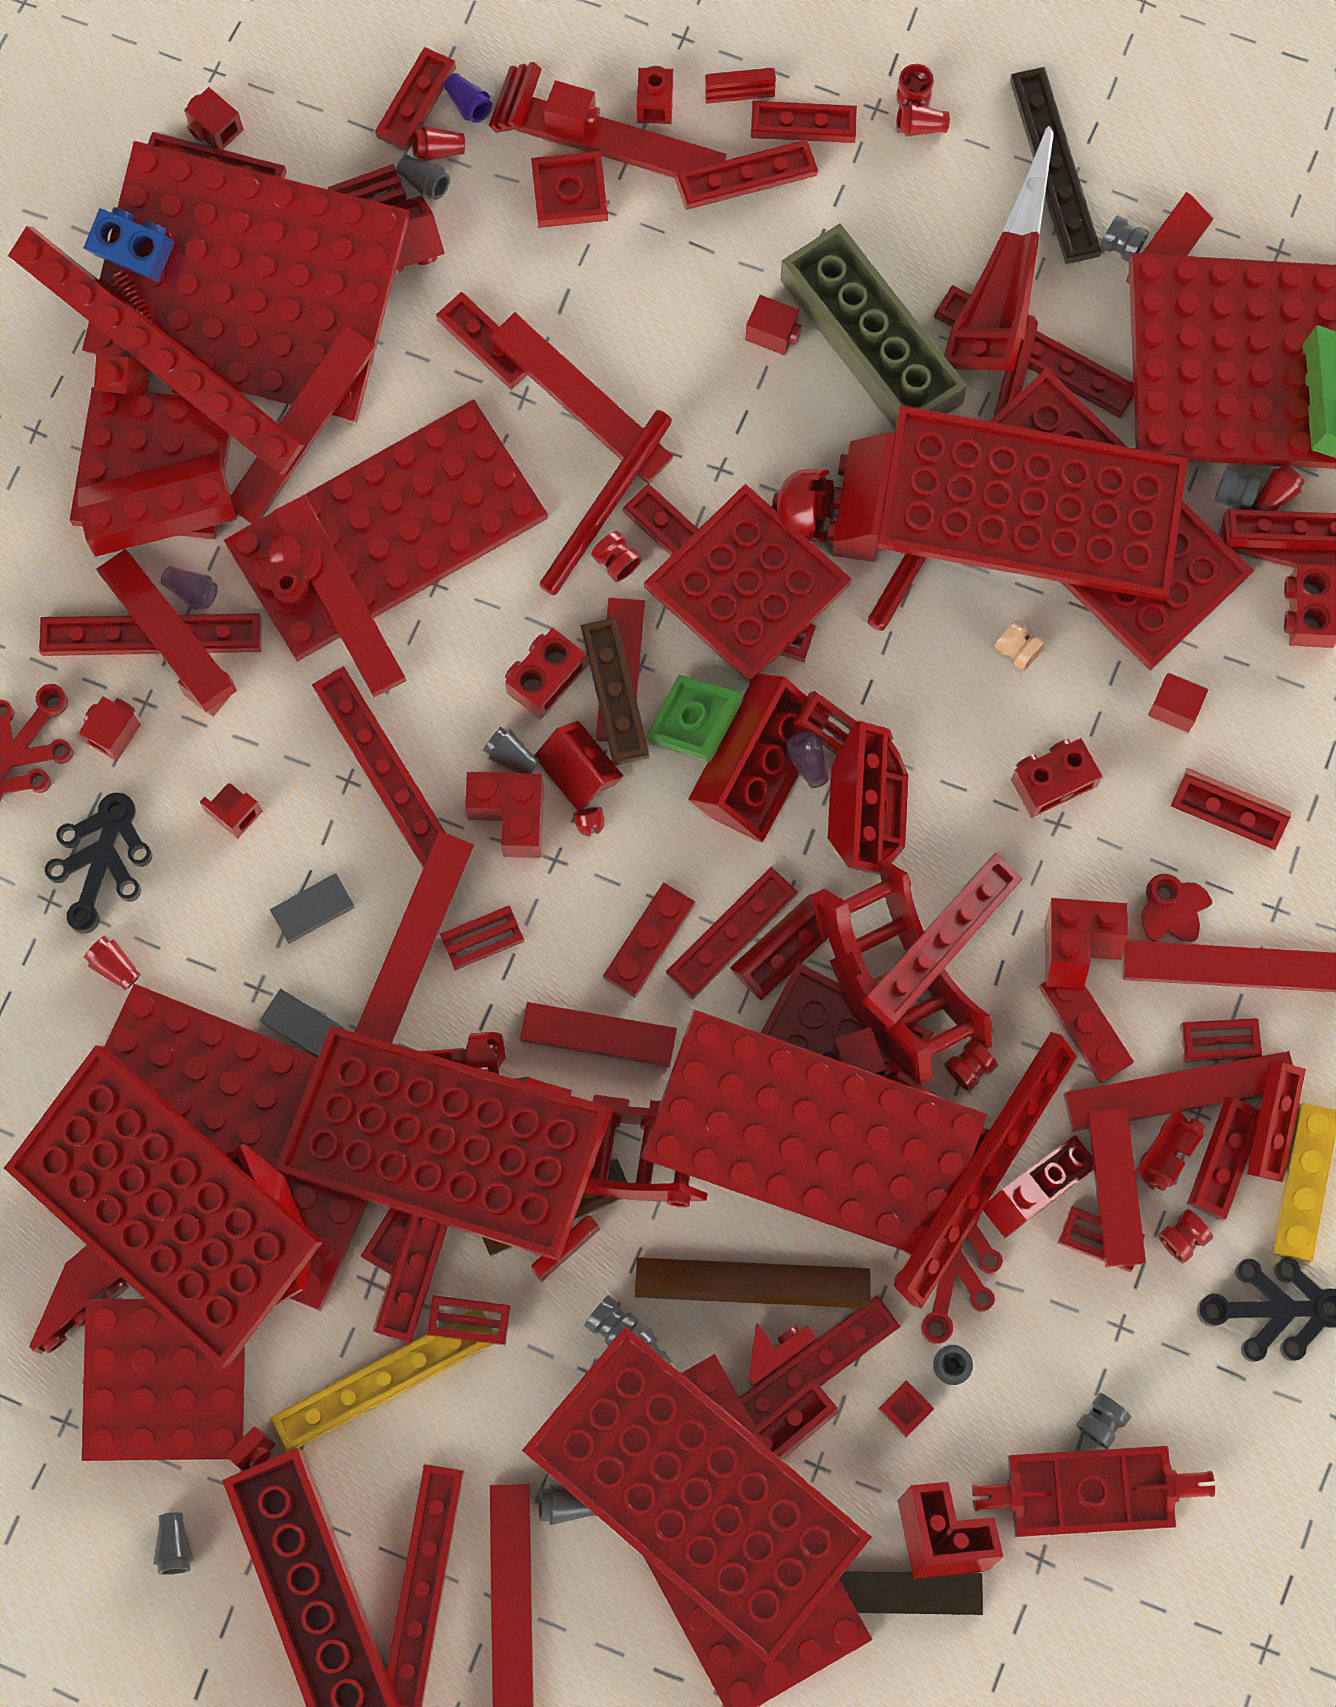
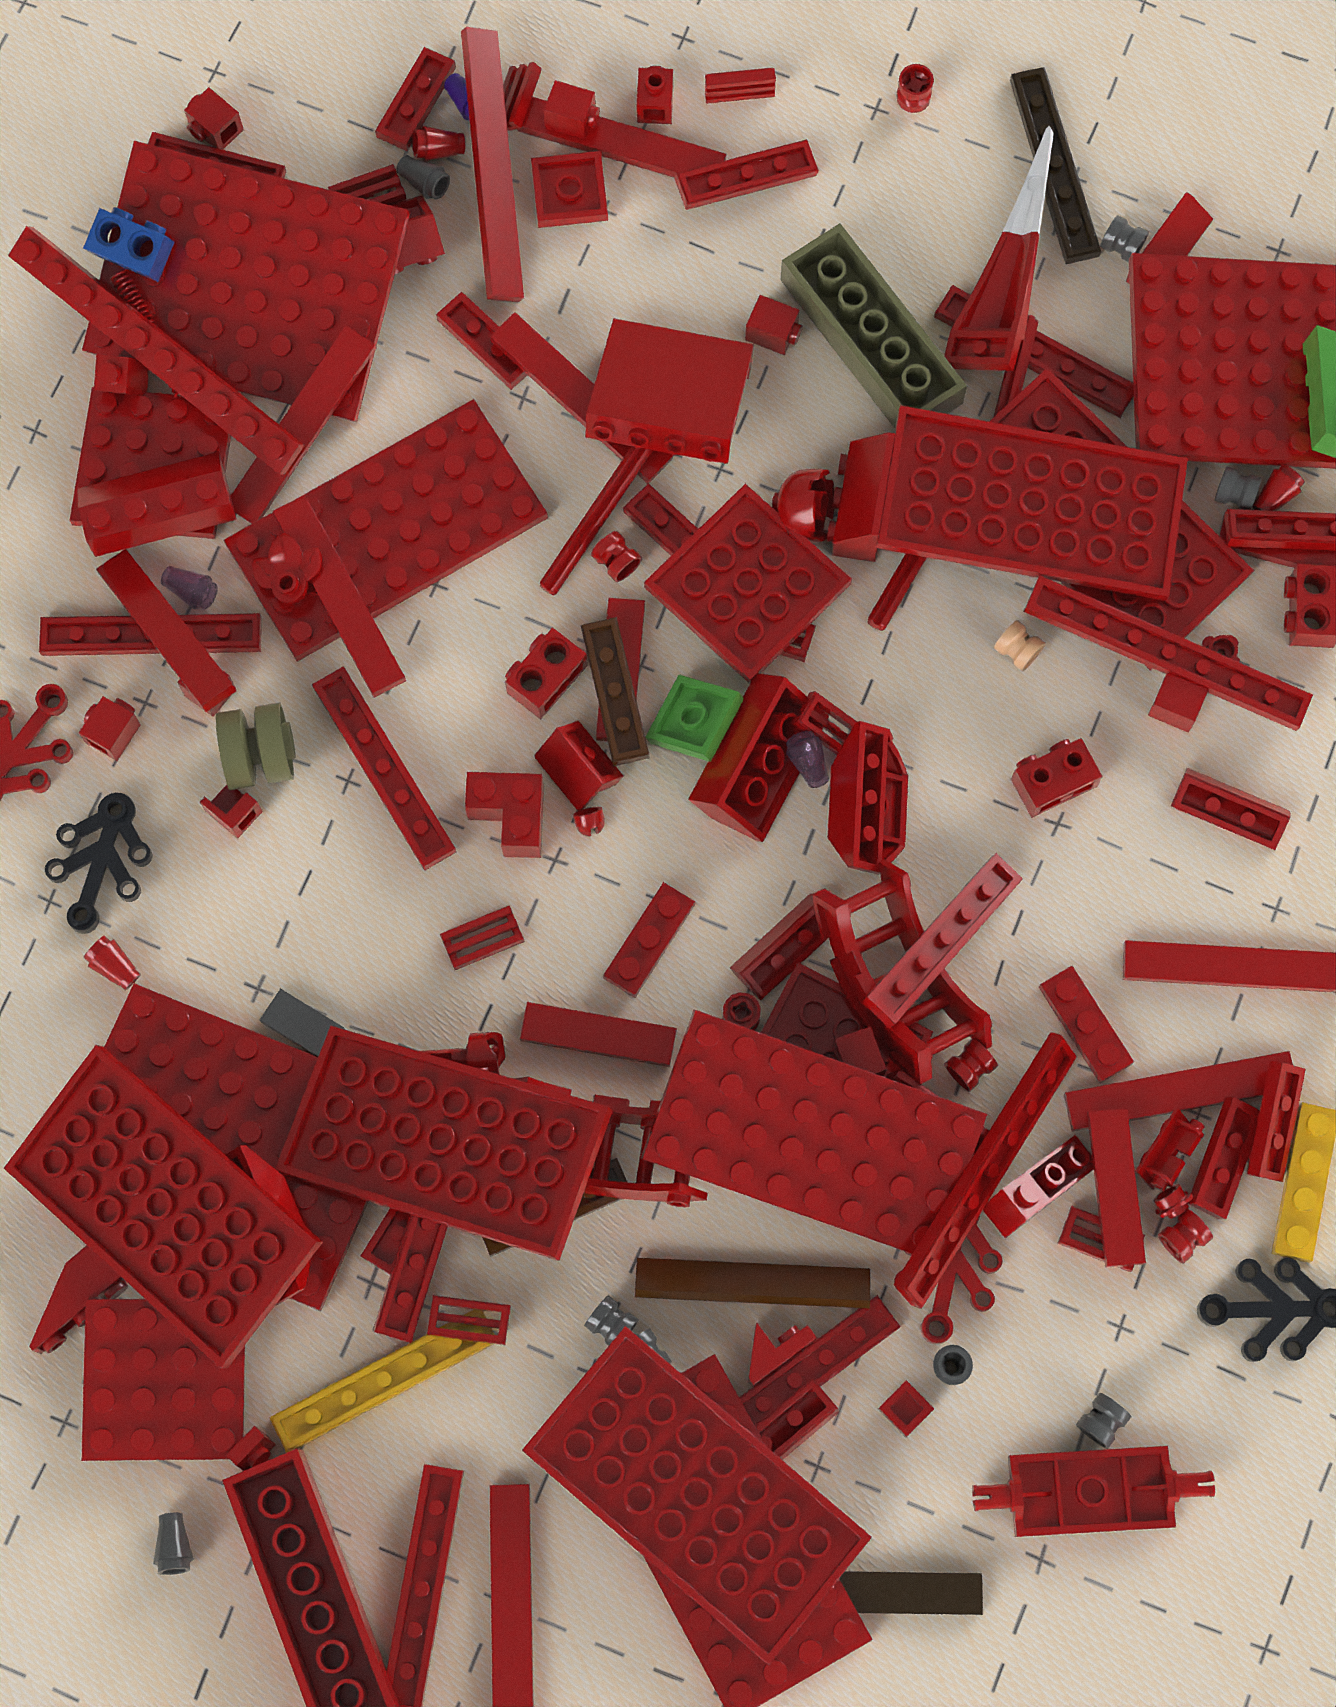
(265, 744): none -> olive wheel
(312, 908): dark grey tile -> none
(414, 937): red tile -> none
(492, 165): none -> red tile
(510, 752): dark grey cone -> none
(560, 1506): dark grey cone -> none
(577, 1237): red tile -> none
(669, 390): none -> red panel
(731, 933): red tile -> none
(740, 1016): none -> red wheel
(803, 121): red tile -> none
(918, 119): red cone -> none
(938, 1541): red brick -> none
(1080, 932): red brick -> none
(1168, 653): none -> red plate
(1172, 1202): none -> red plate
(1176, 914): red plate -> none
(1194, 1056): red tile -> none
(1227, 644): none -> red plate

